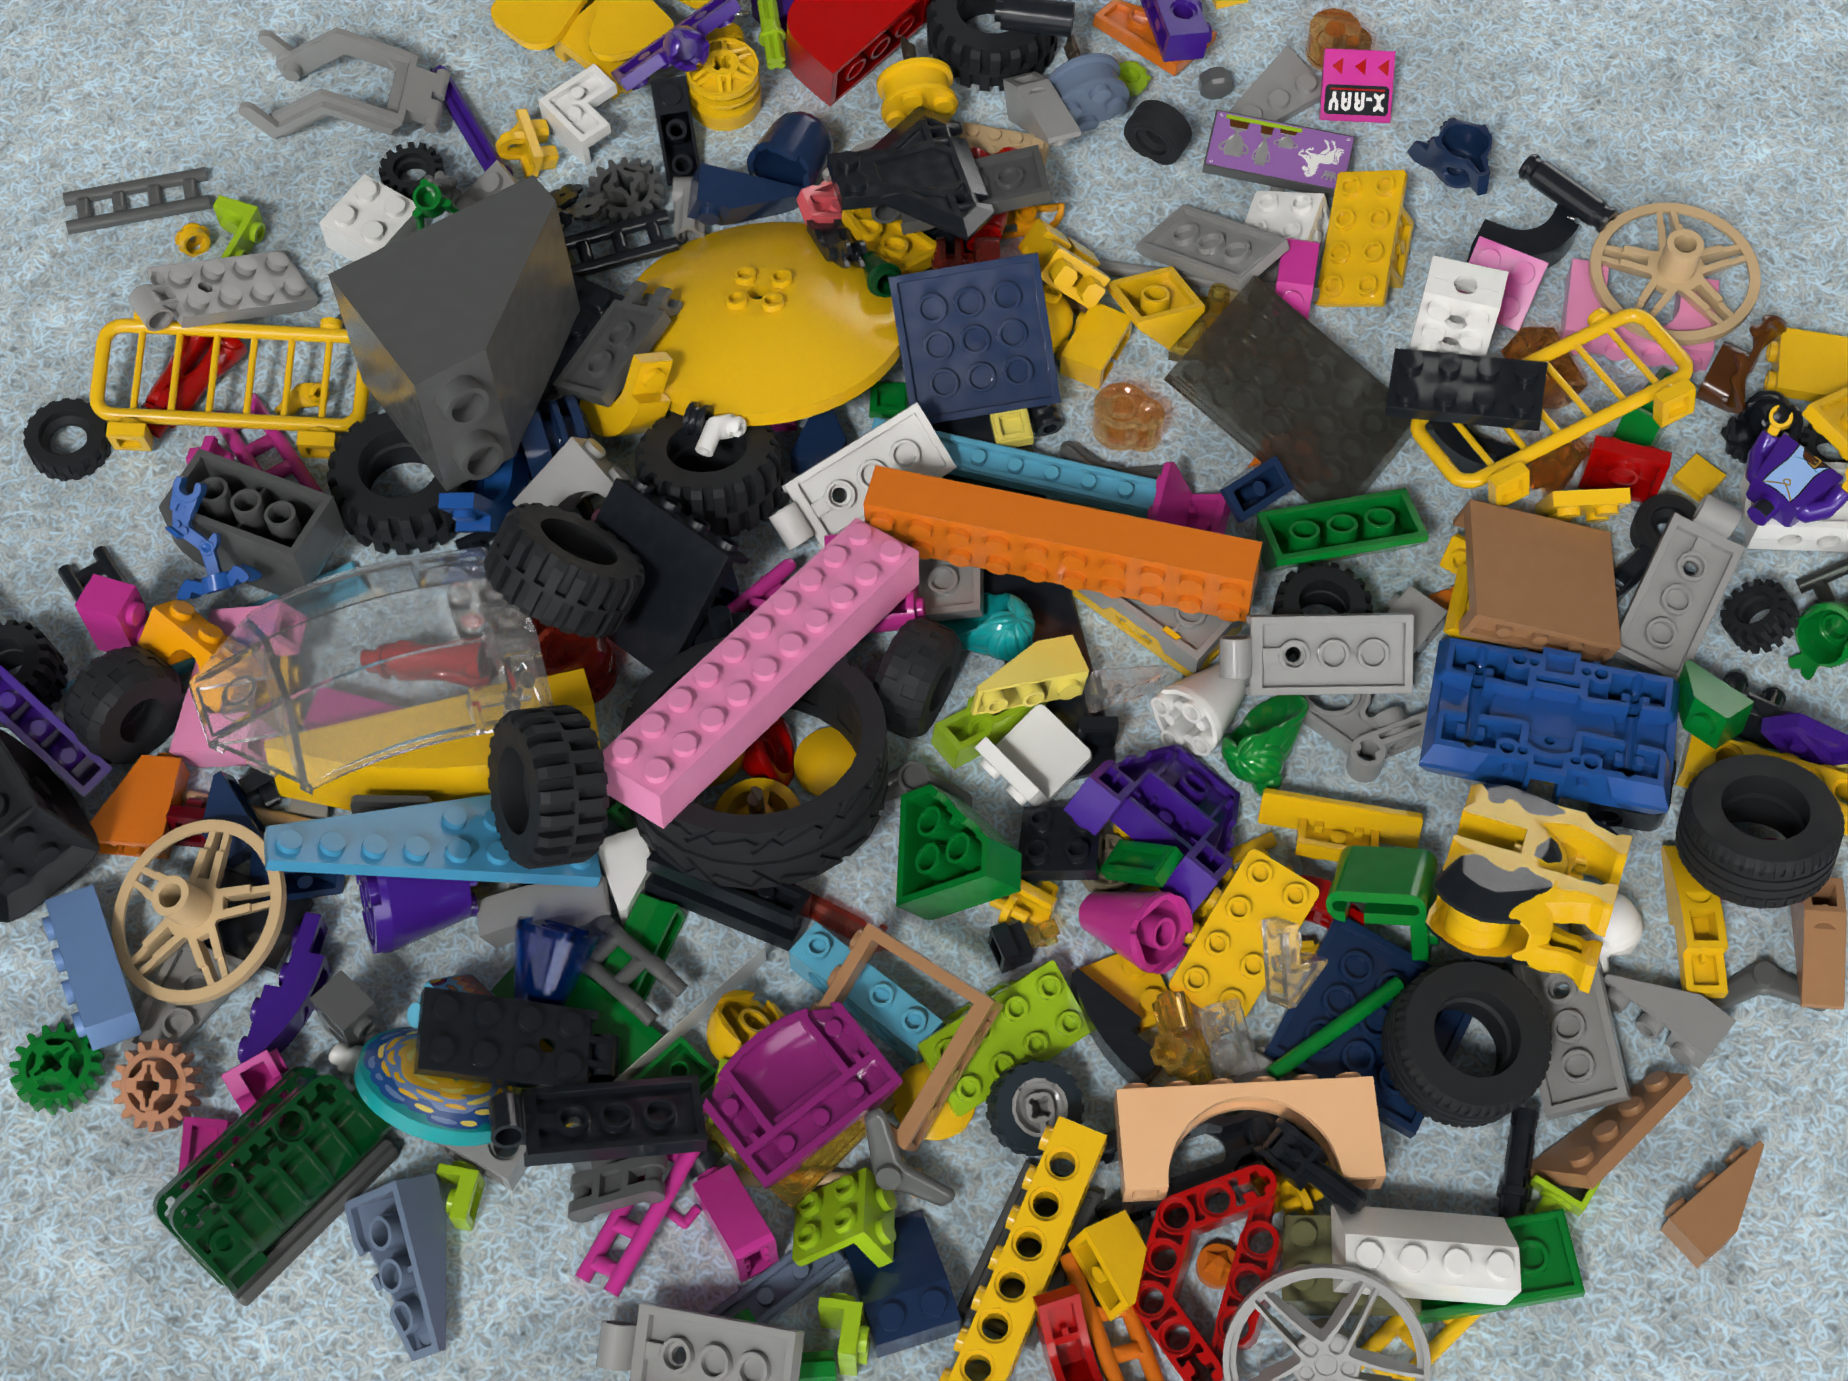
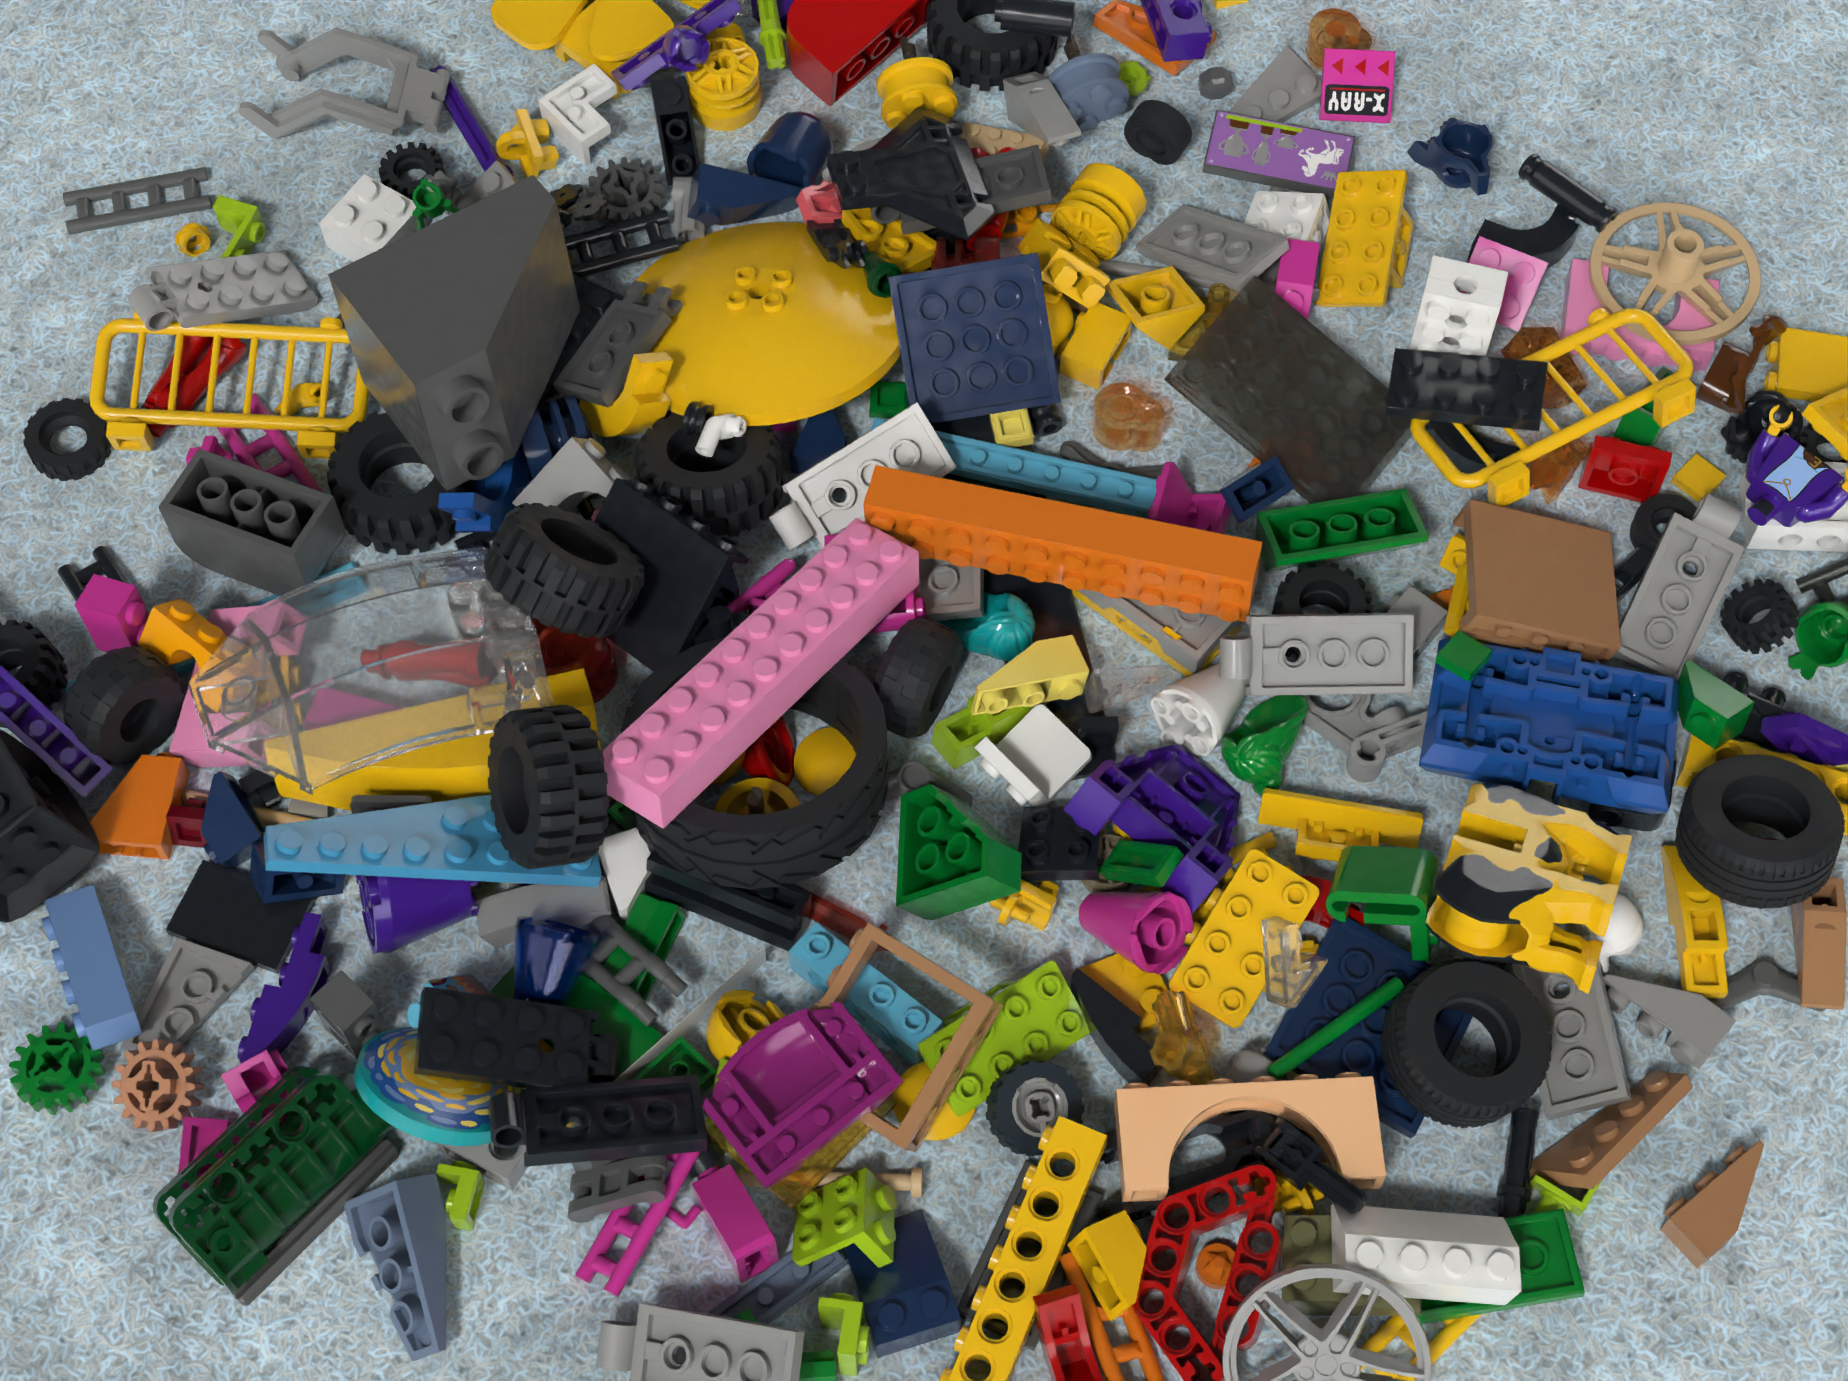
(184, 509): blue piece -> none
(194, 911): tan wheel -> none
(345, 1057): white arm -> none
(892, 1168): dark grey piece -> none
(1014, 946): black piece -> none
(1100, 209): none -> yellow wheel
(1228, 1057): clear hips -> none
(1463, 656): none -> green tile
(1591, 503): yellow plate -> none

